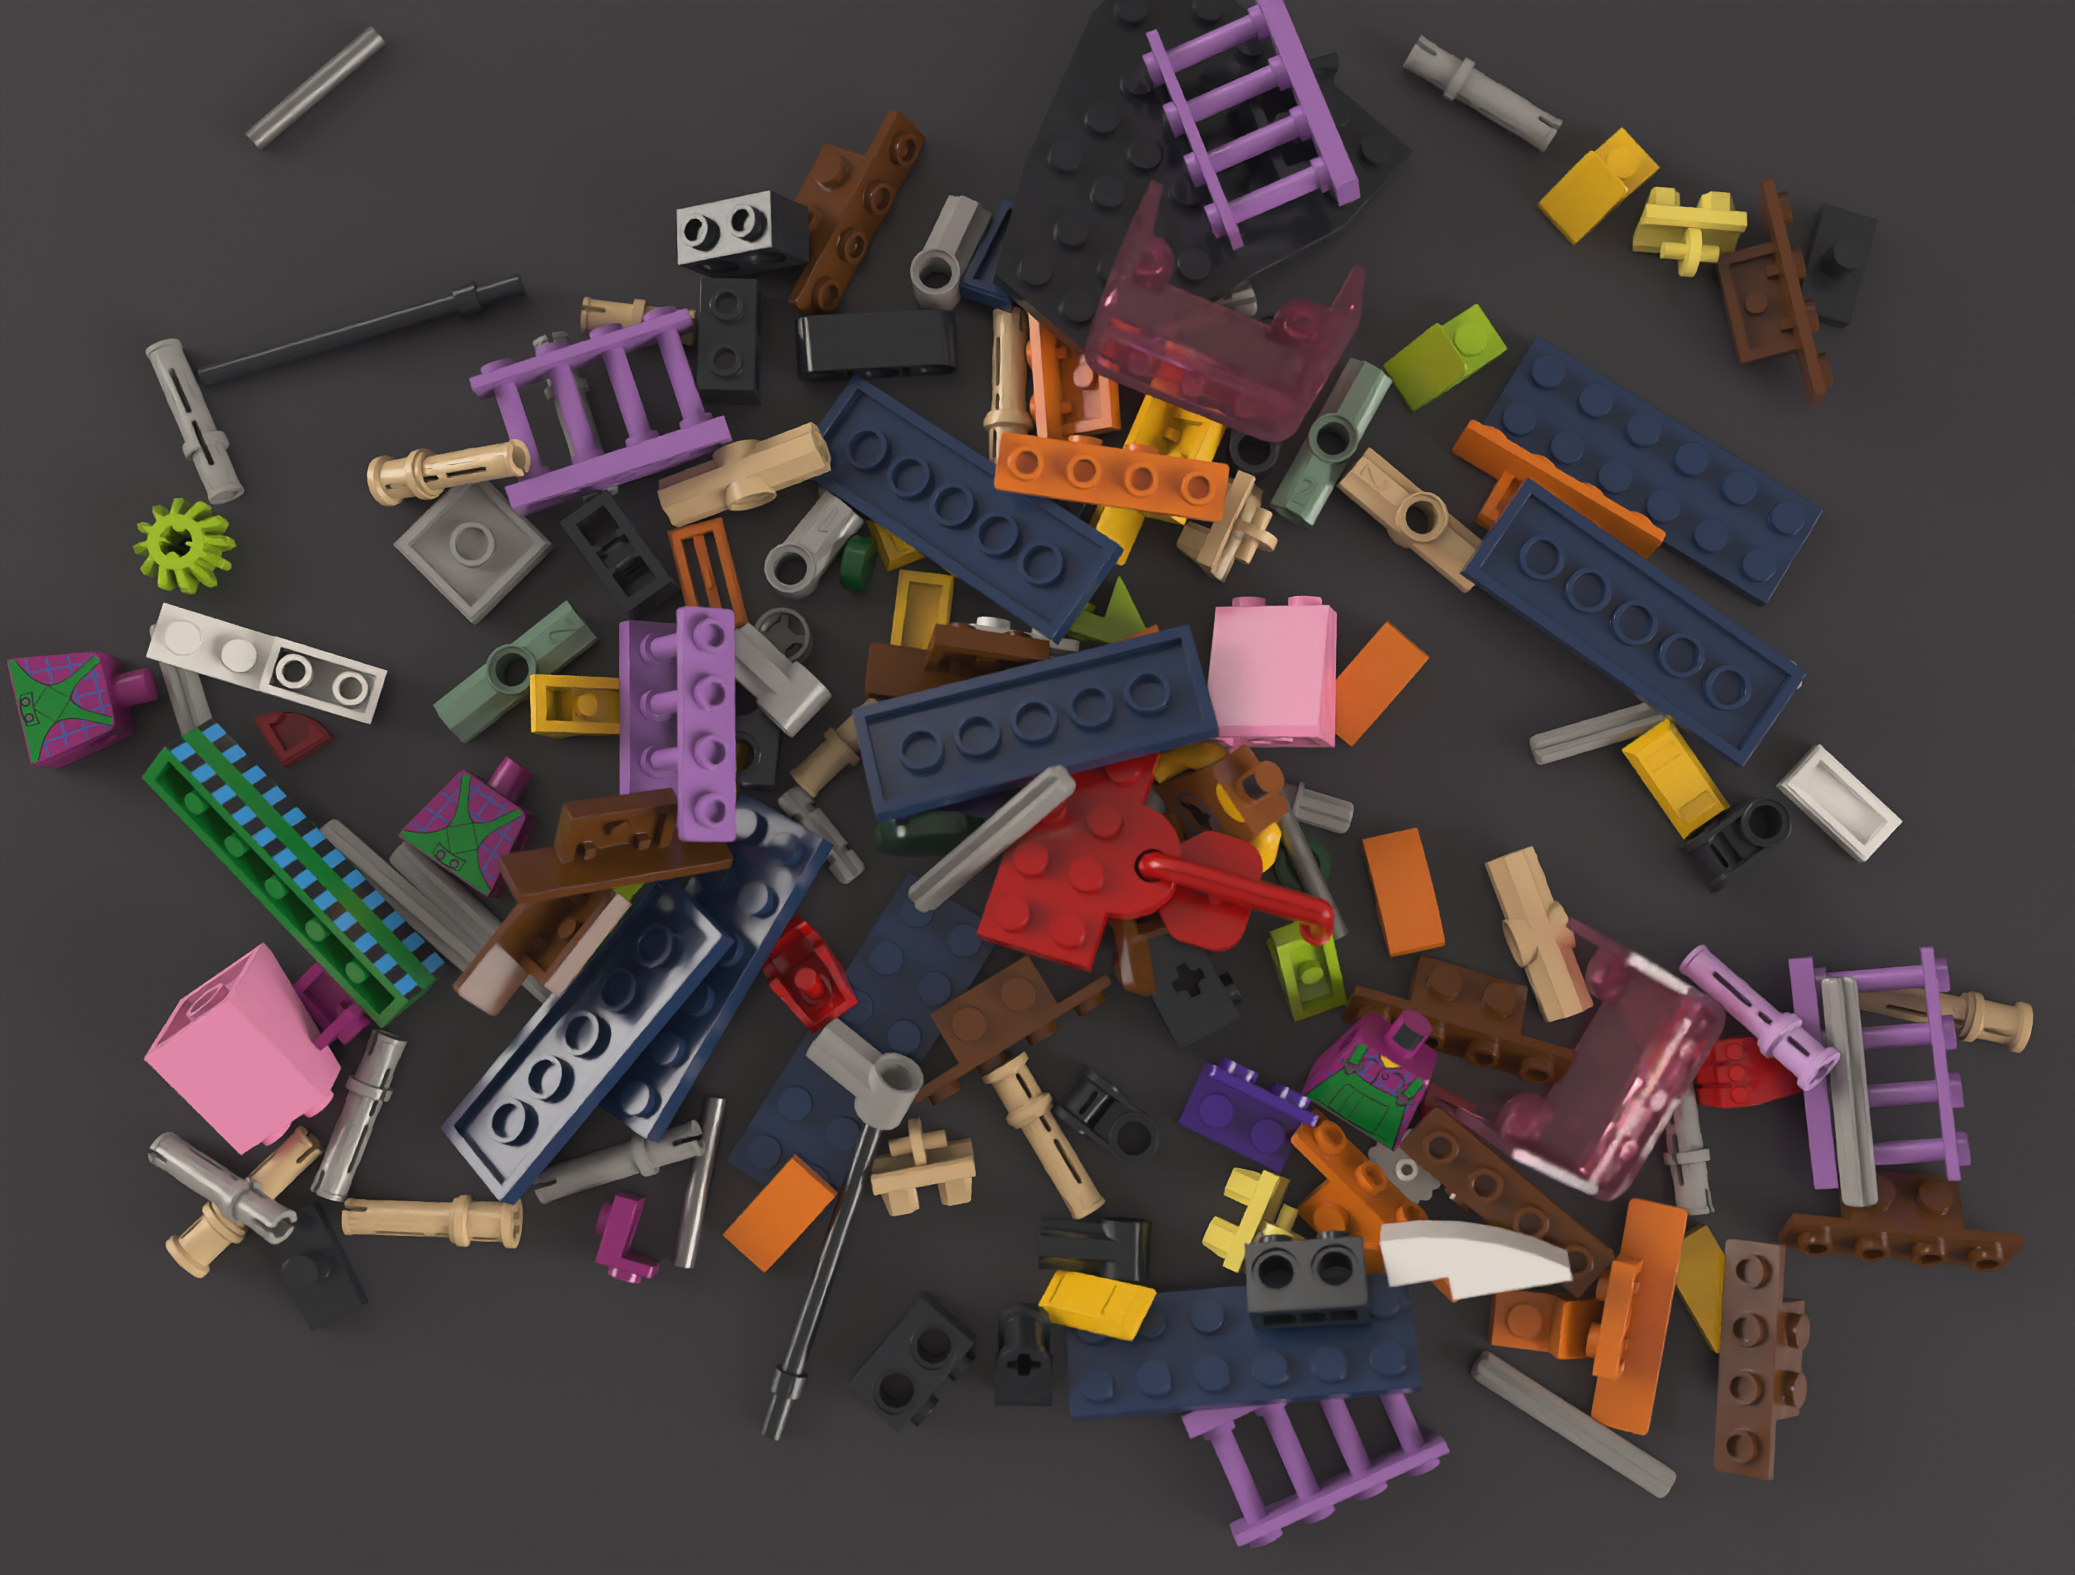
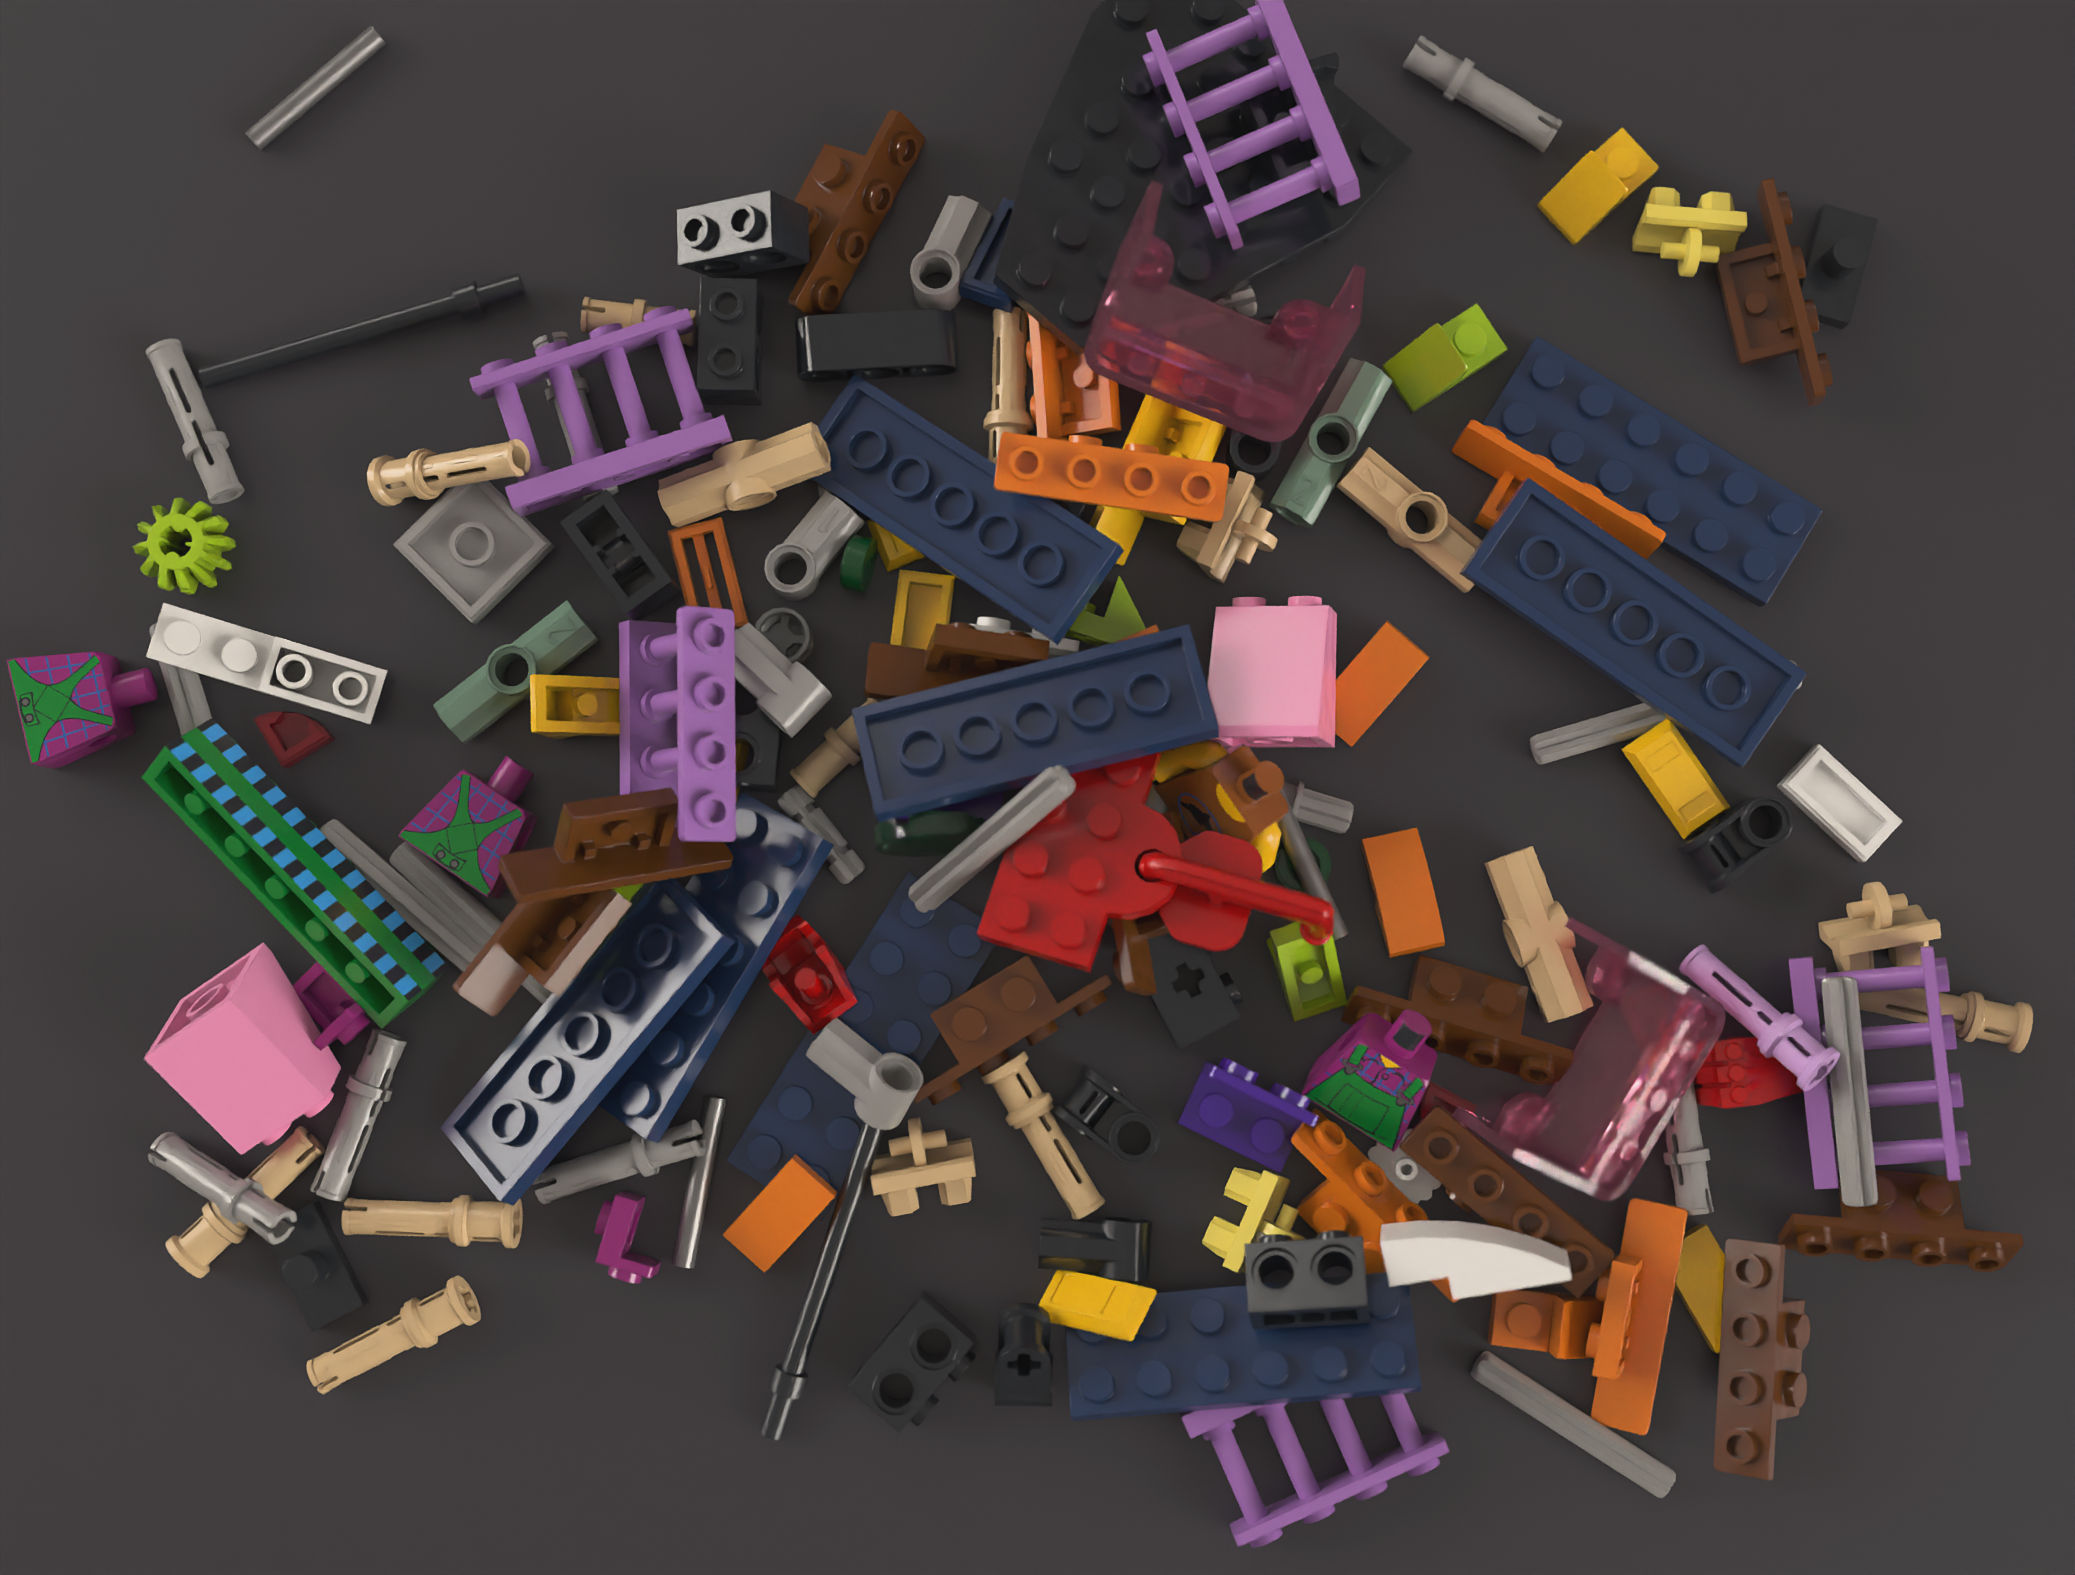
(416, 1325): none -> tan pin
(1875, 925): none -> tan hips

